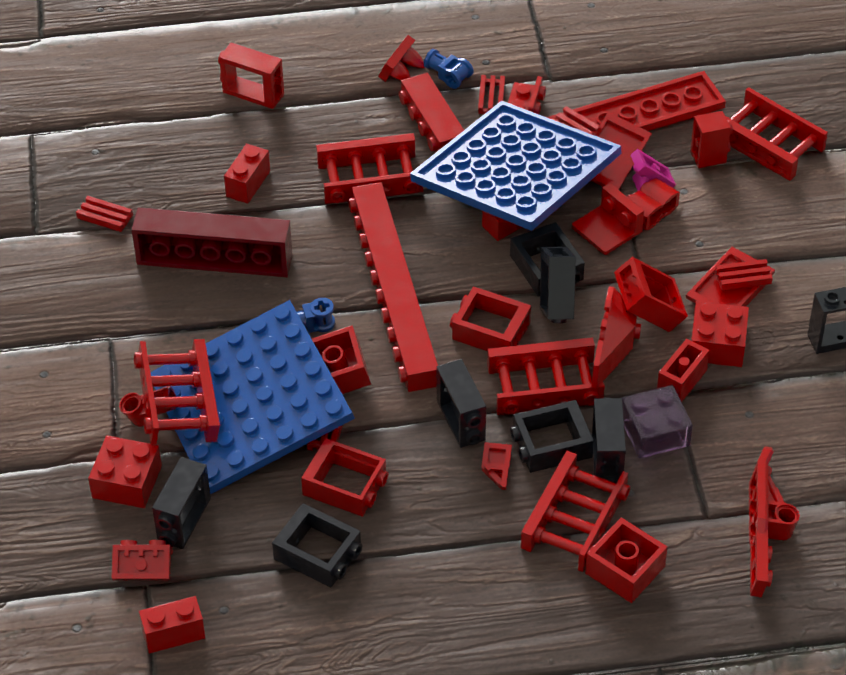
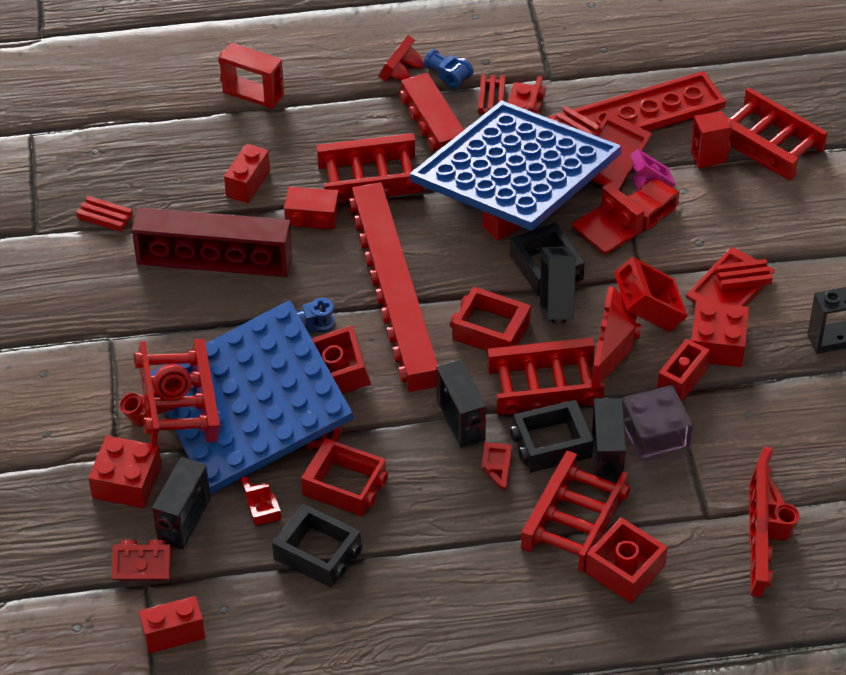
(172, 382): none -> red brick
(261, 502): none -> red slope
(312, 207): none -> red brick

